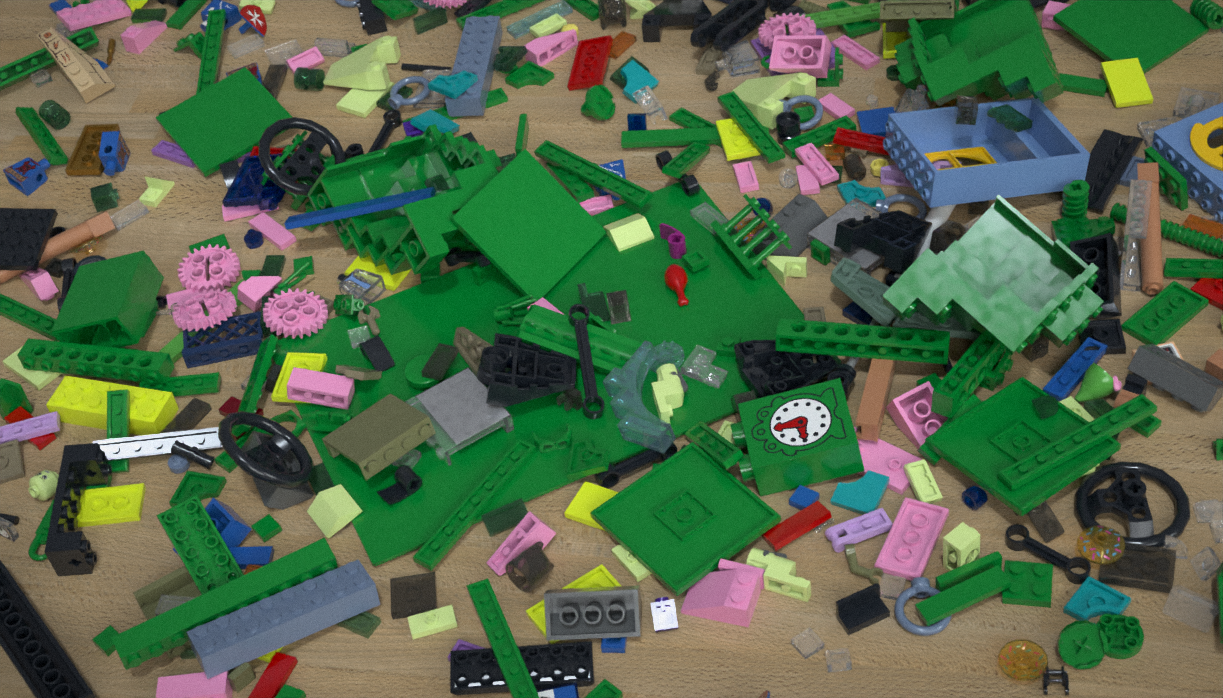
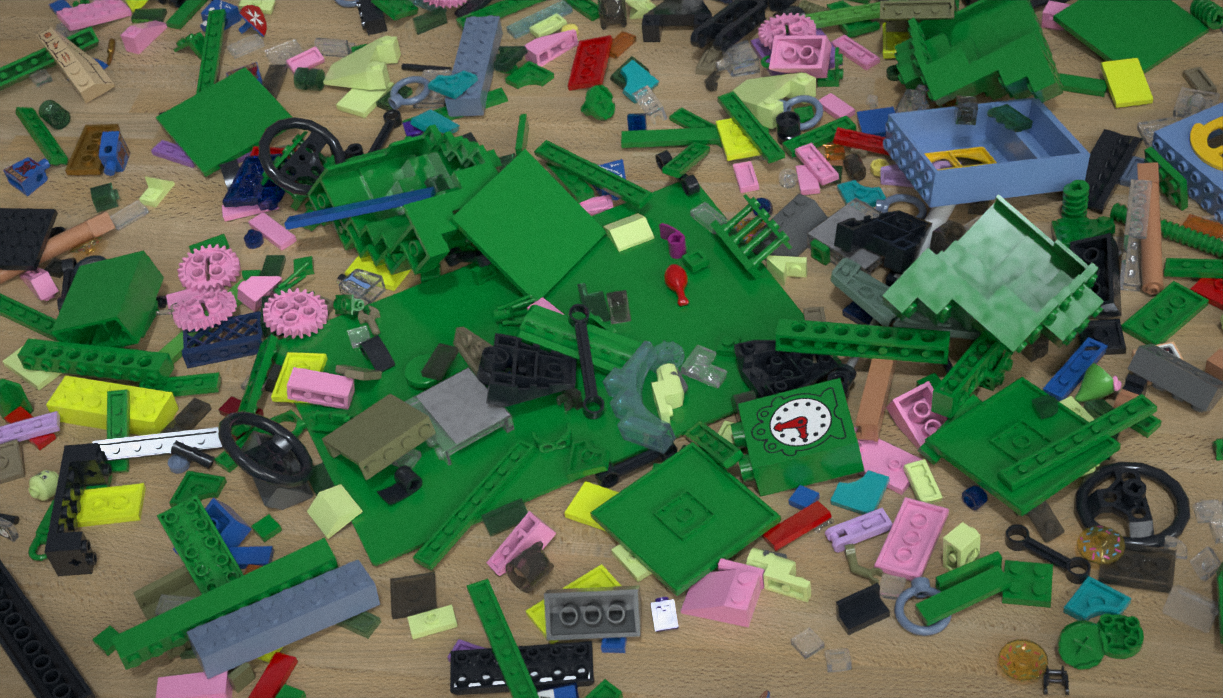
(1199, 80): none -> dark tan tile

